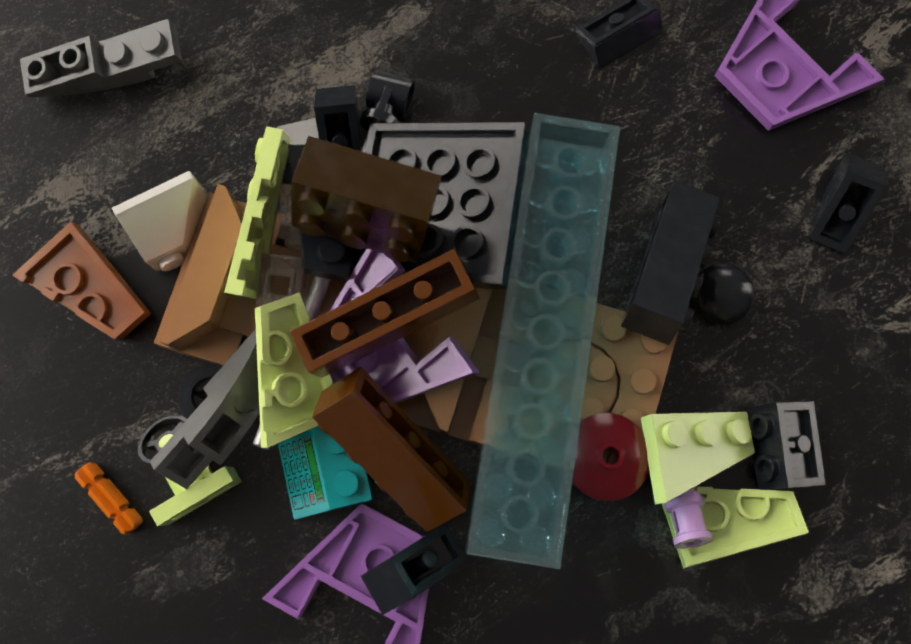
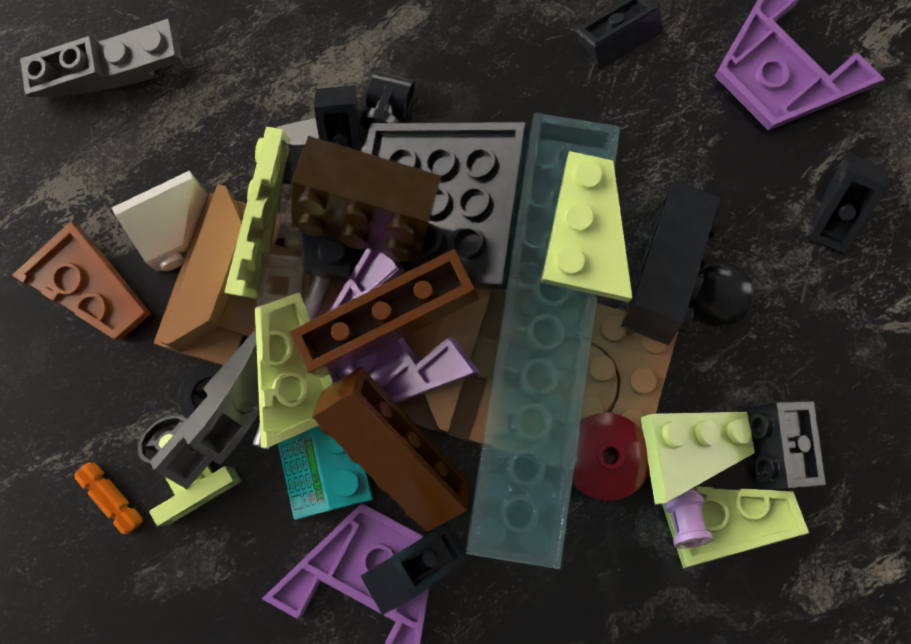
(587, 232): none -> yellowish green wing

